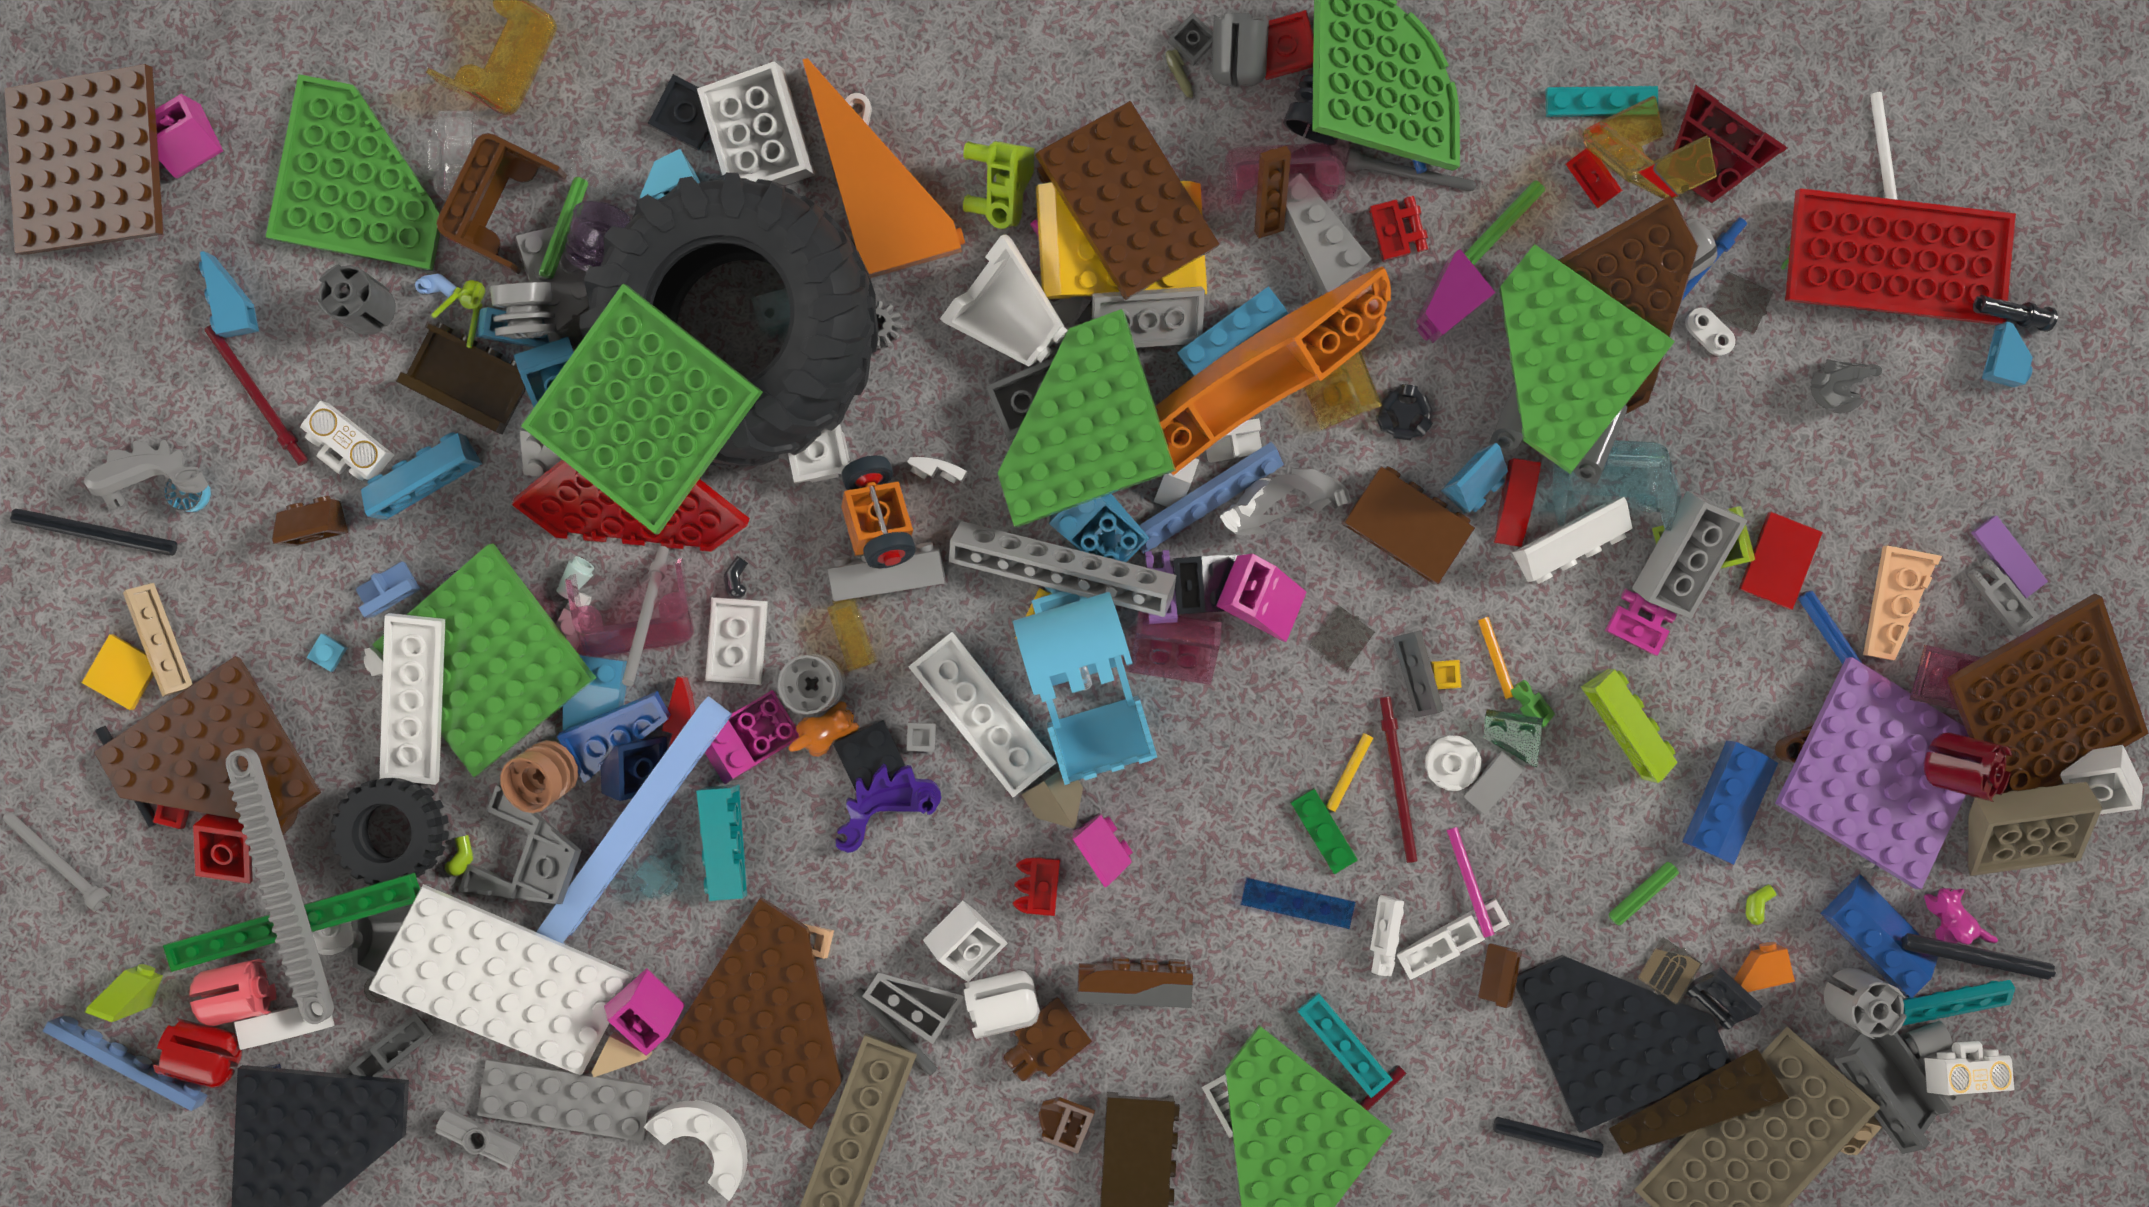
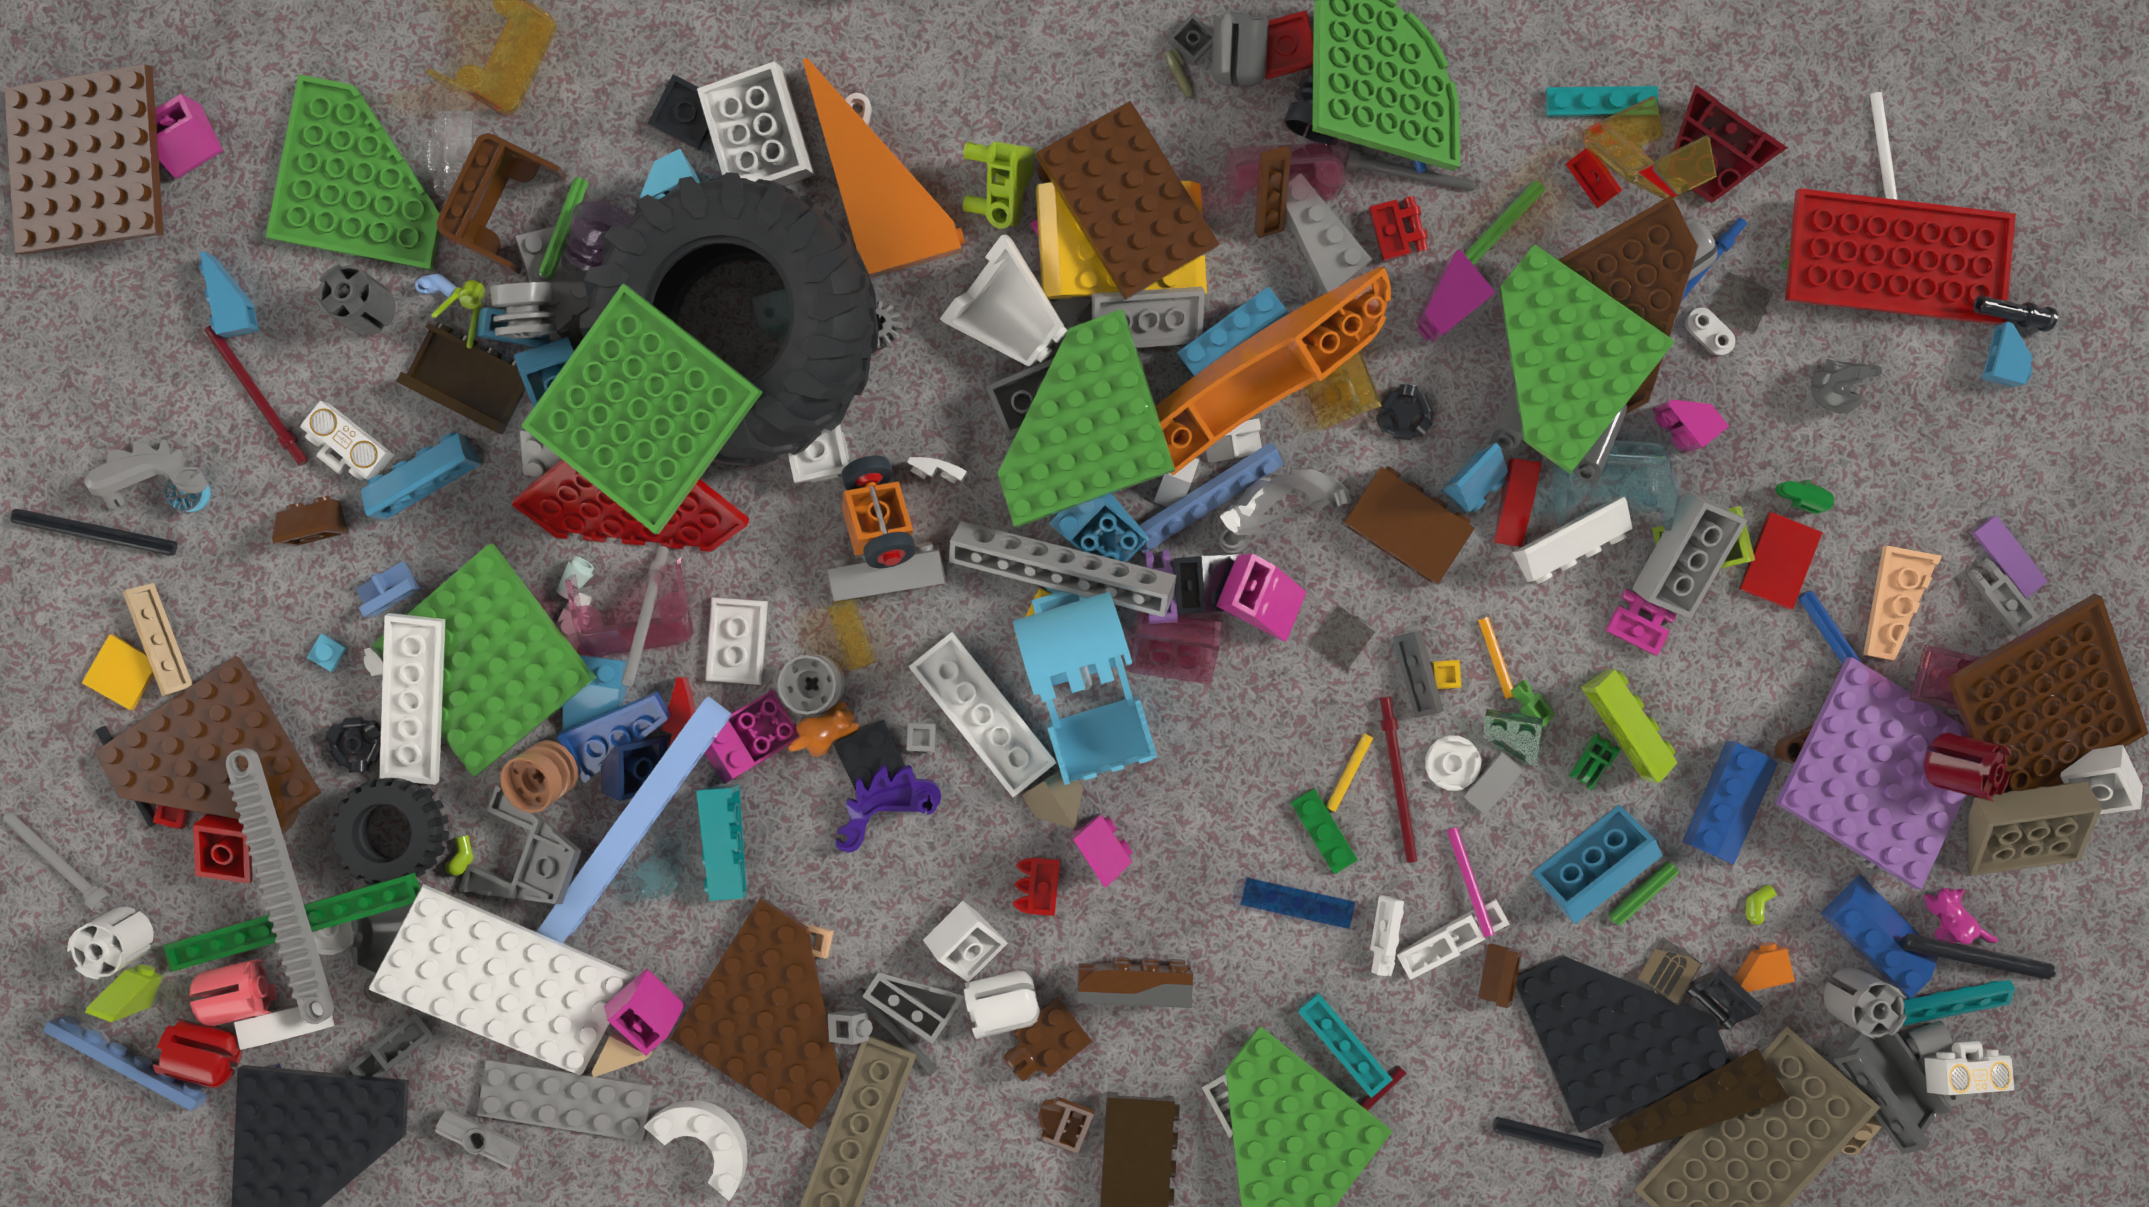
(110, 942): none -> white cylinder
(355, 743): none -> black piece
(732, 578): black arm -> none
(855, 1023): none -> light grey brick
(1232, 543): none -> light grey plate
(1592, 771): none -> green arm
(1597, 863): none -> dark azure slope
(1689, 423): none -> dark pink slope
(1806, 496): none -> green arm

